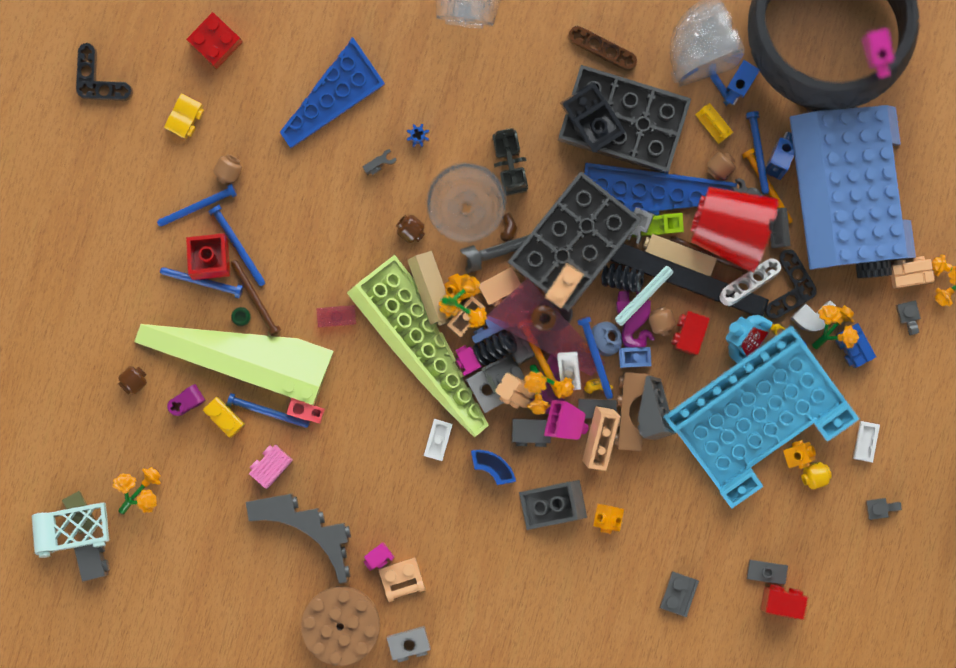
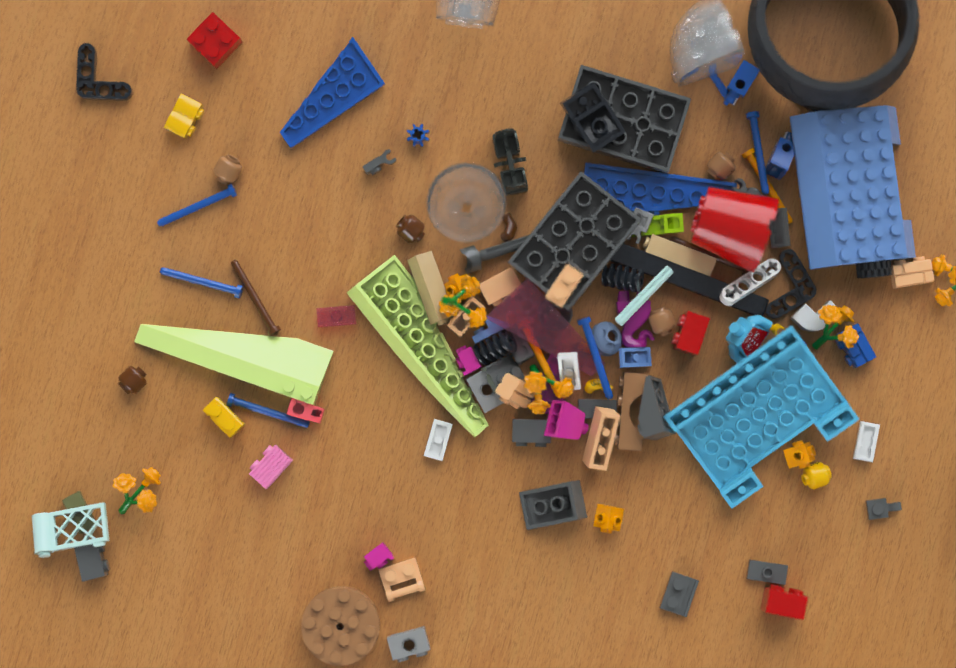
(189, 399): magenta piece -> none
(208, 256): red brick -> none
(237, 245): blue bar -> none
(241, 316): dark green plate -> none
(310, 521): dark grey arch -> none
(494, 465): blue brick -> none
(548, 322): reddish brown head -> none
(601, 50): reddish brown beam -> none
(714, 123): yellow hinge -> none
(878, 43): dark pink torso -> none
(908, 313): dark grey plate -> none

